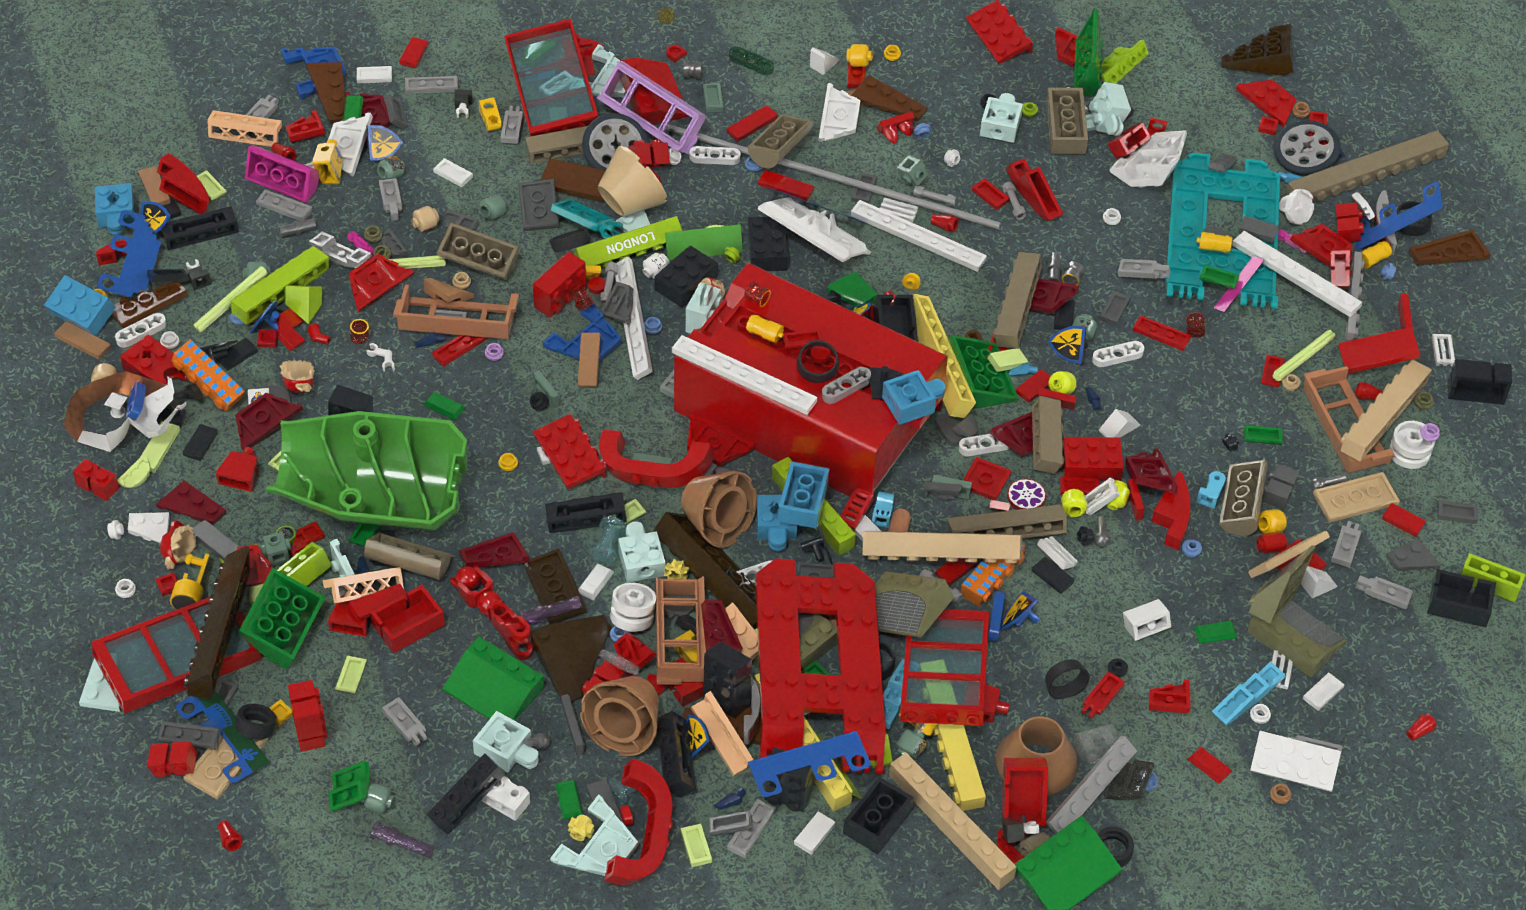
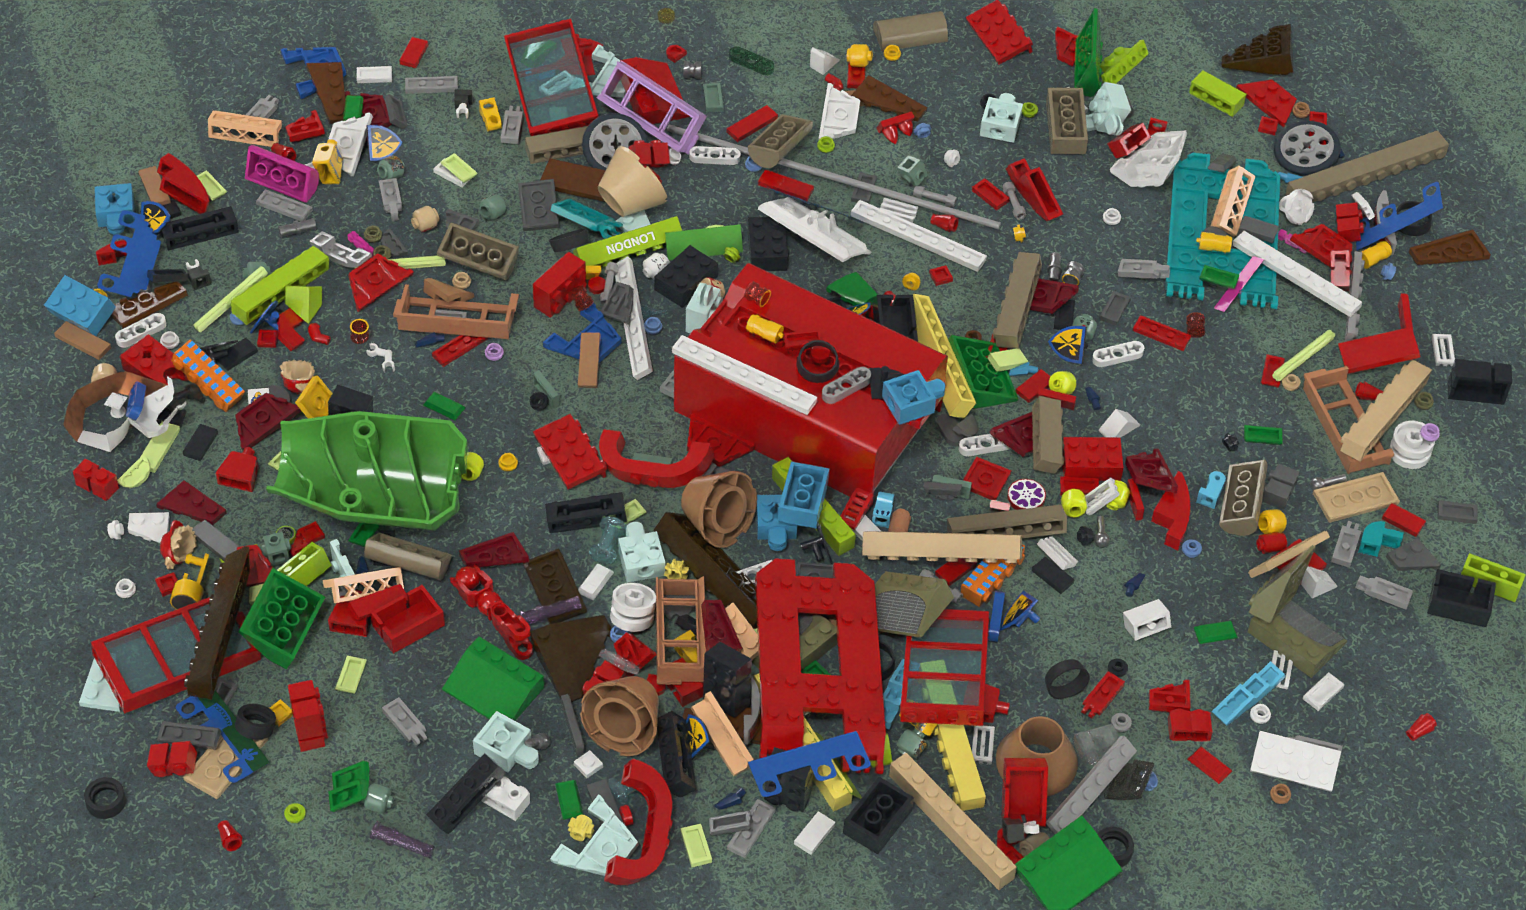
(107, 811): none -> black tyre
(294, 818): none -> lime plate
(314, 398): none -> yellow tile
(459, 168): none -> yellowish green tile
(474, 467): none -> neon yellow head
(588, 764): none -> white plate
(826, 144): none -> lime plate
(837, 83): none -> red arm
(911, 30): none -> dark tan brick
(941, 275): none -> red tile
(982, 758): none -> white tile
(1019, 233): none -> yellow plate
(1121, 727): none -> light grey plate
(1133, 584): none -> dark blue bar
(1189, 725): none -> red brick
(1217, 93): none -> lime brick
(1226, 201): none -> light nougat fence
(1376, 535): none -> teal brick

